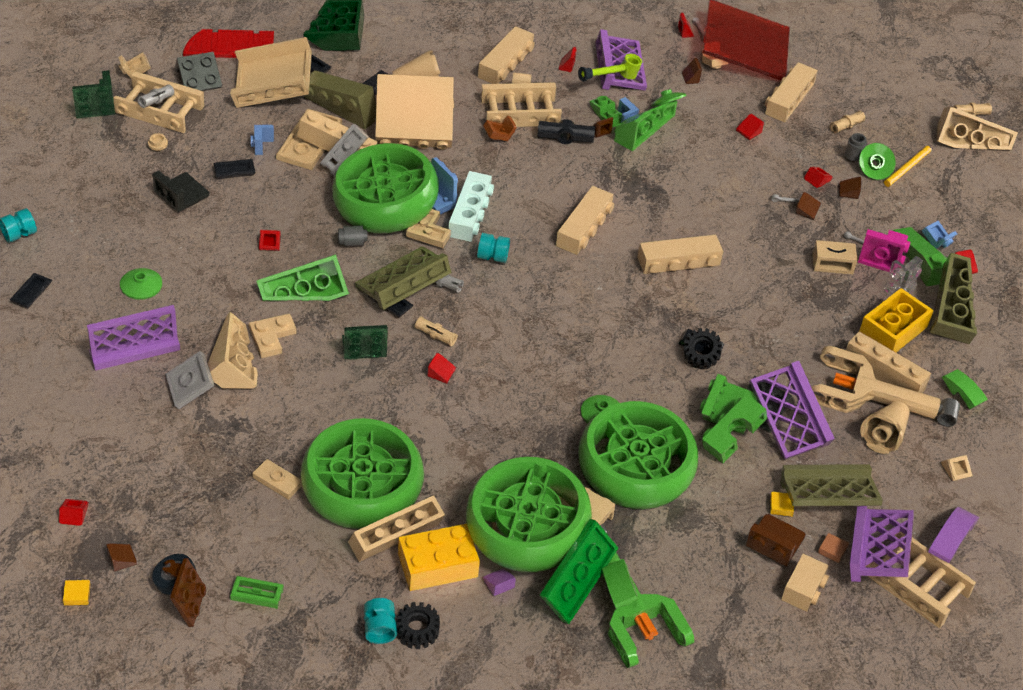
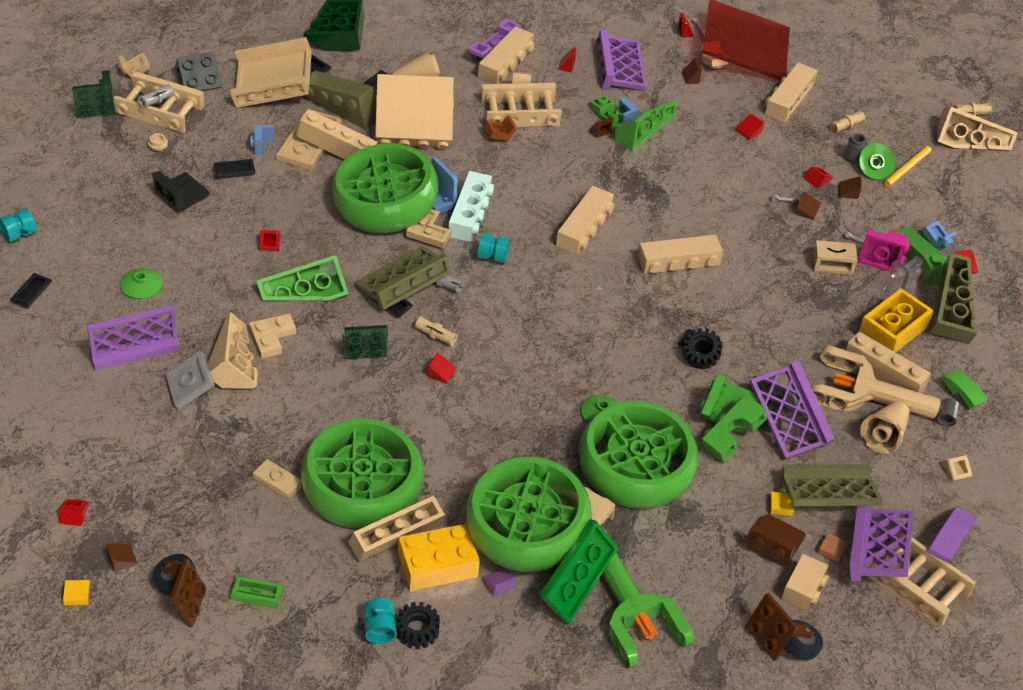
(226, 42): red piece -> none
(347, 145): light grey plate -> none
(352, 235): dark grey brick -> none
(483, 49): none -> medium lavender slope
(566, 131): black piece -> none
(620, 583): bright green slope -> none
(628, 69): lime piece -> none
(667, 96): bright green dish -> none
(781, 634): none -> reddish brown plate

